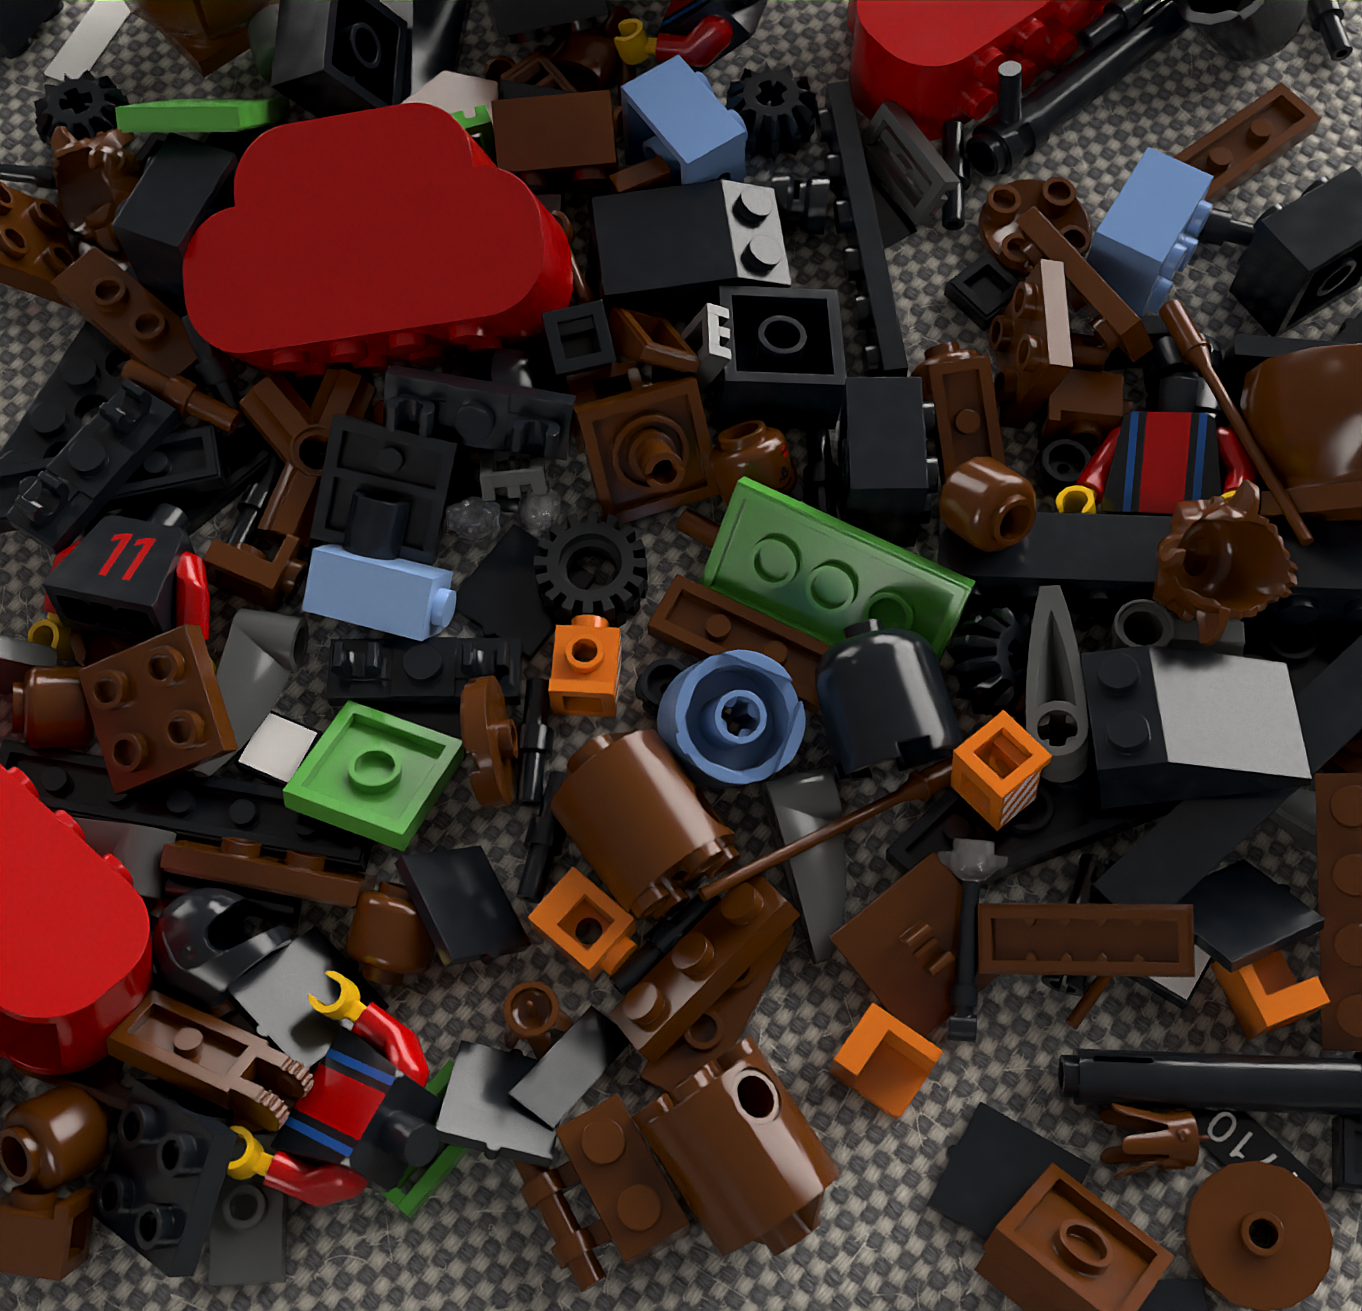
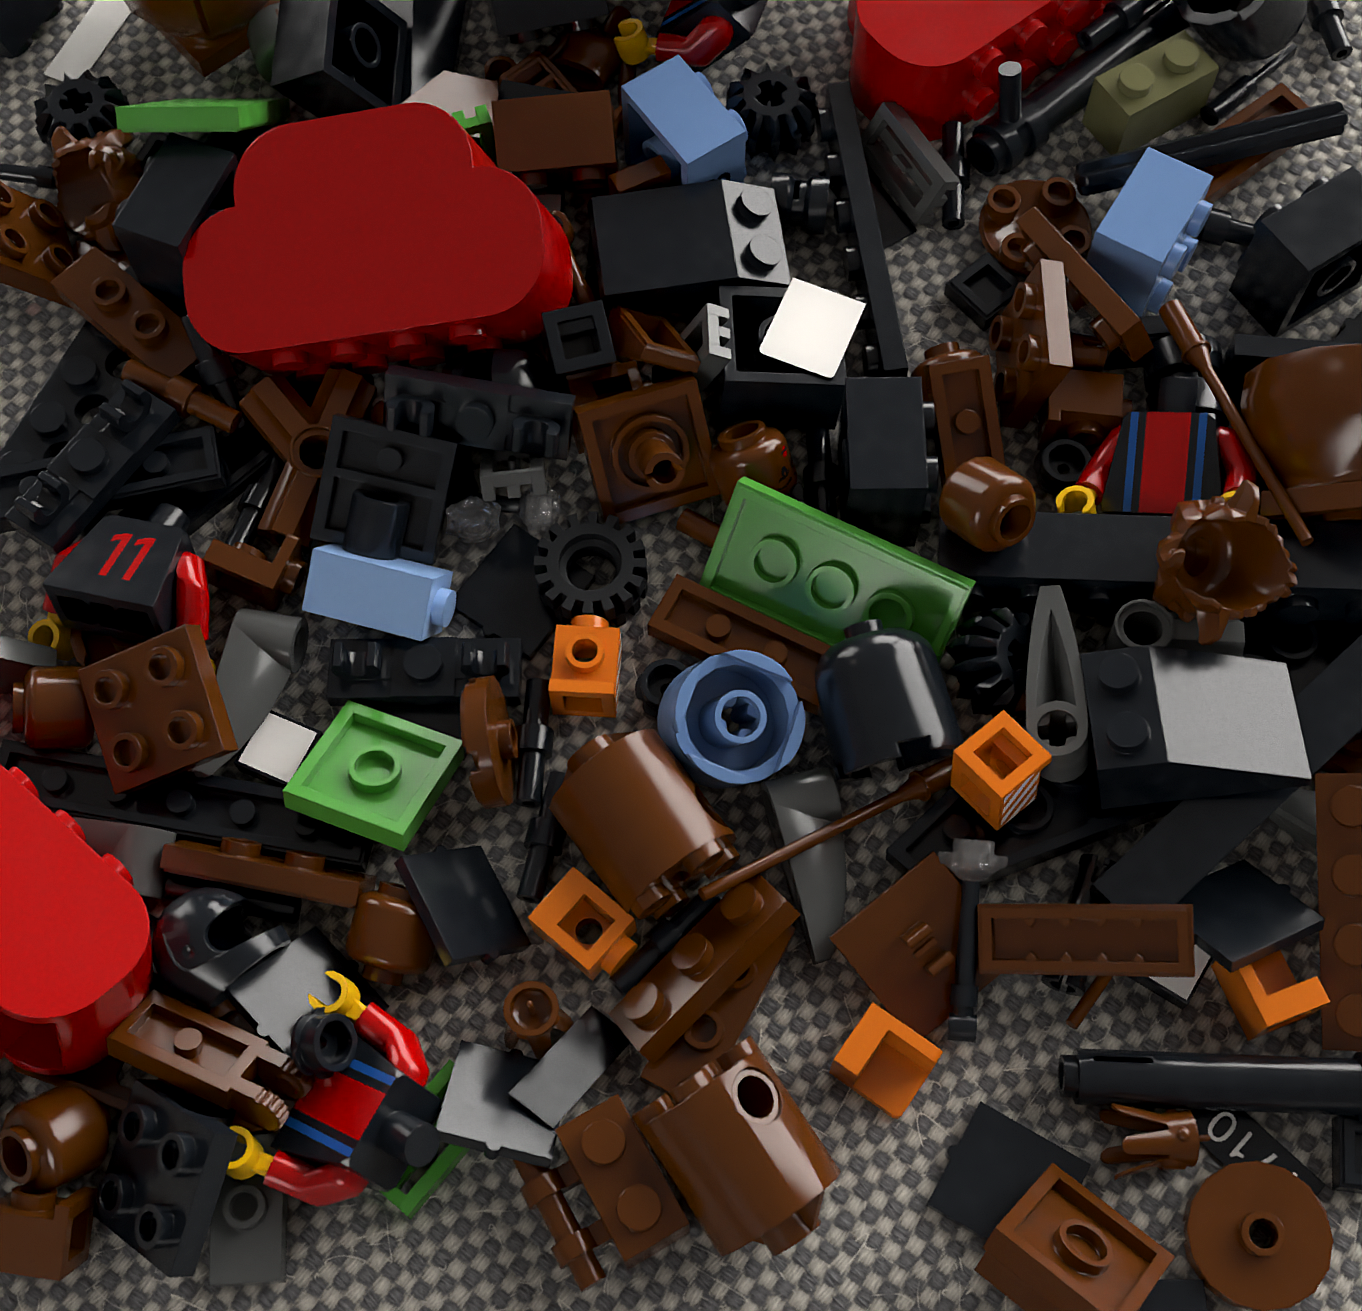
(323, 1043): none -> black plate
(812, 328): none -> white sticker
(1150, 94): none -> olive brick
(1218, 145): none -> black axle
(1242, 89): none -> black piece

